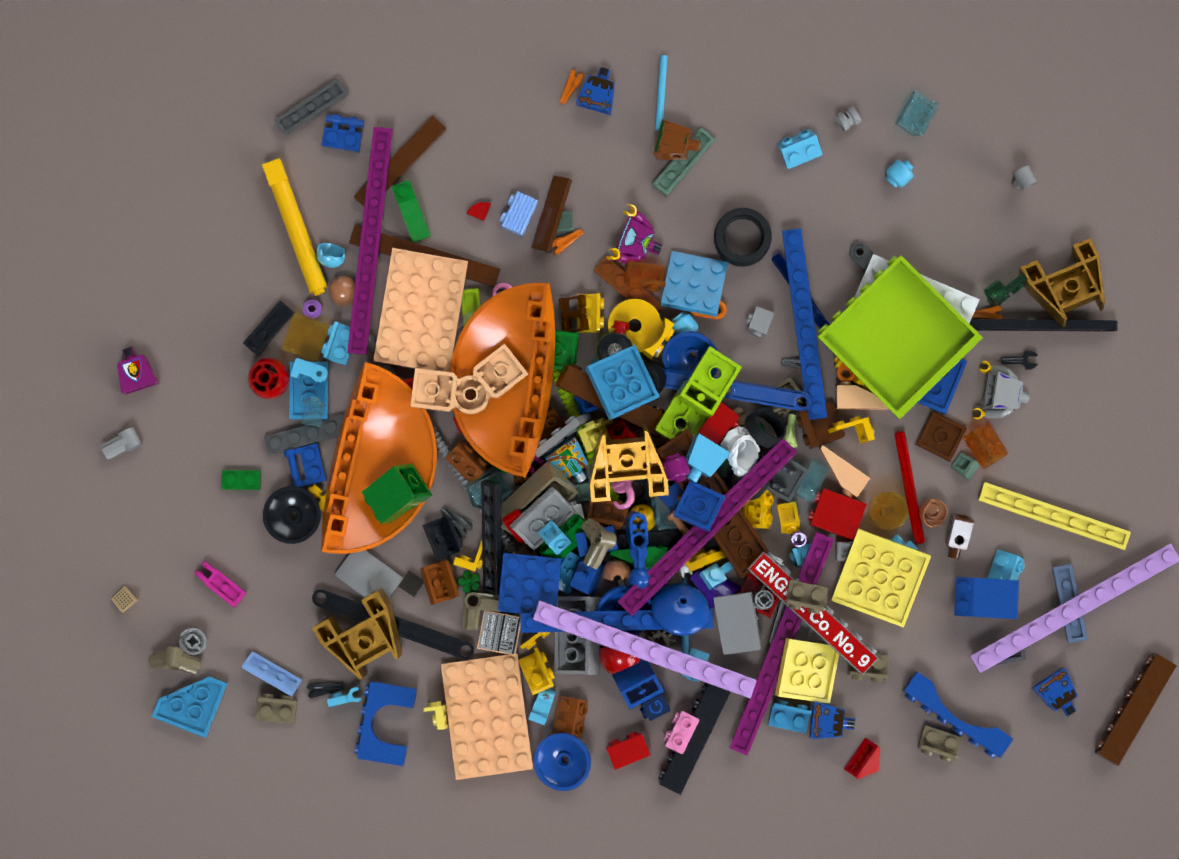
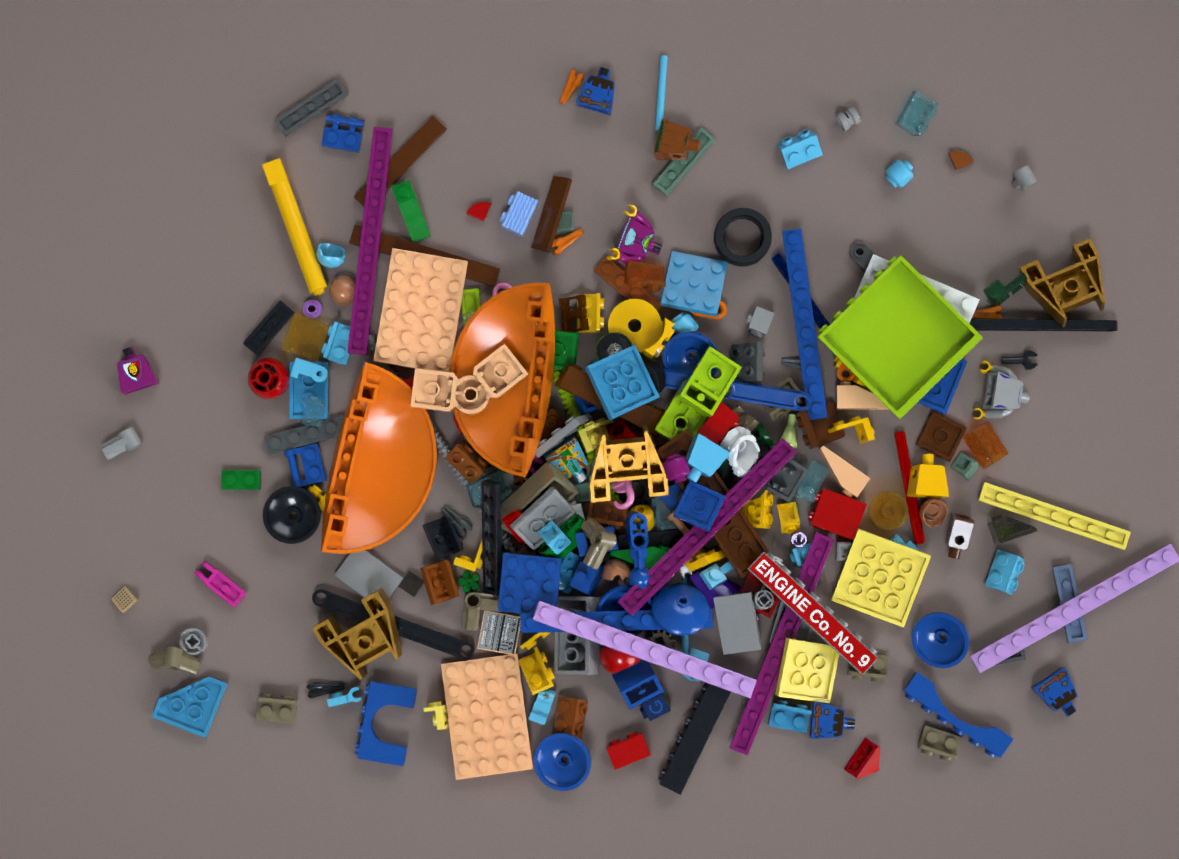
(271, 673): light blue plate -> none
(396, 493): green slope -> none
(621, 326): red plate -> none
(681, 732): bright pink bracket -> none
(750, 358): none -> dark grey plate
(758, 433): black tyre -> none
(807, 596): dark tan bracket -> none
(928, 479): none -> yellow torso
(934, 648): none -> blue dish
(960, 159): none -> dark orange tile
(986, 598): blue slope -> none
(1008, 529): none -> clear smoke slope
(1135, 708): reddish brown brick -> none

